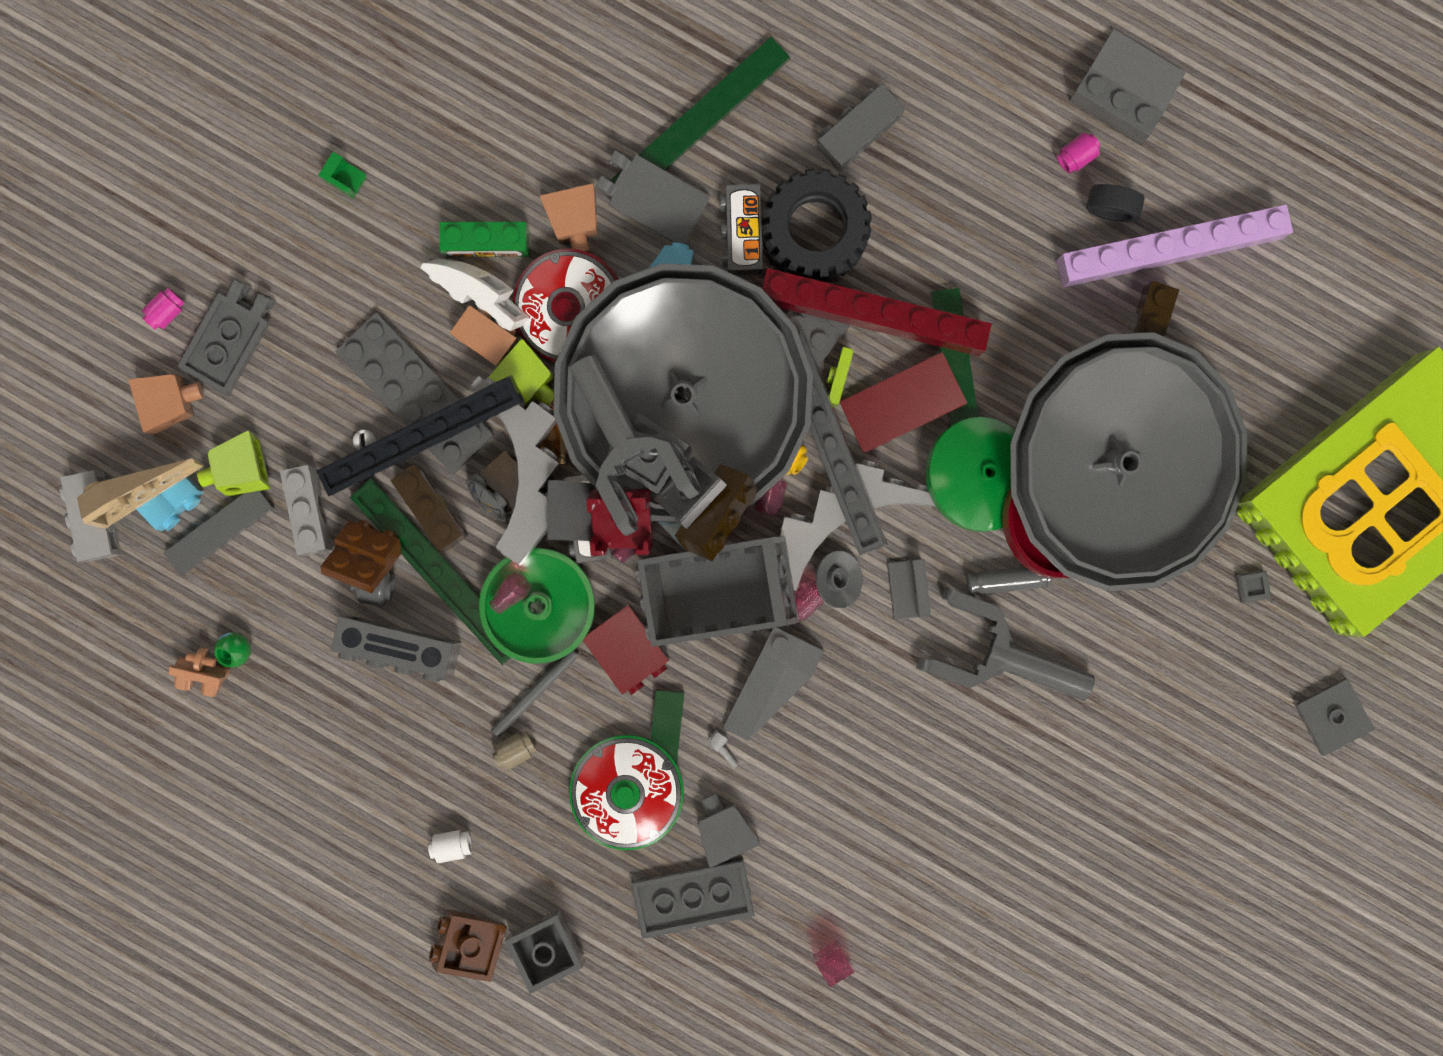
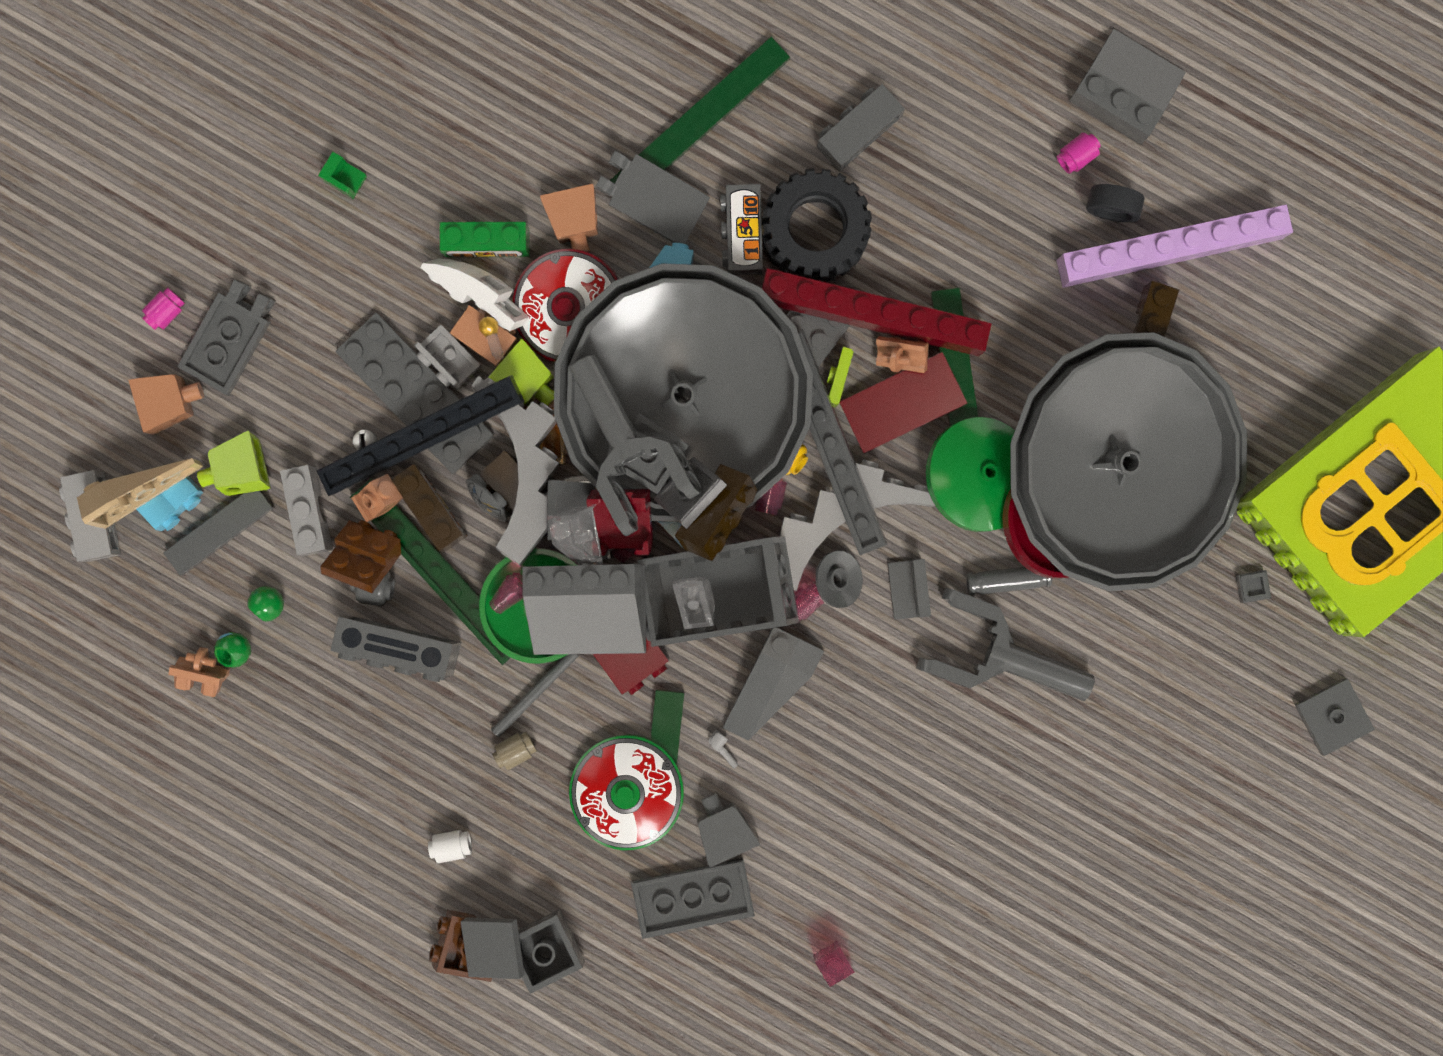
(266, 603): none -> green piece
(377, 498): none -> nougat brick
(448, 357): none -> light grey bracket
(489, 328): none -> piece
(492, 948): none -> dark grey tile
(576, 535): none -> clear slope
(586, 608): none -> slope
(695, 602): none -> clear slope
(902, 354): none -> nougat hips

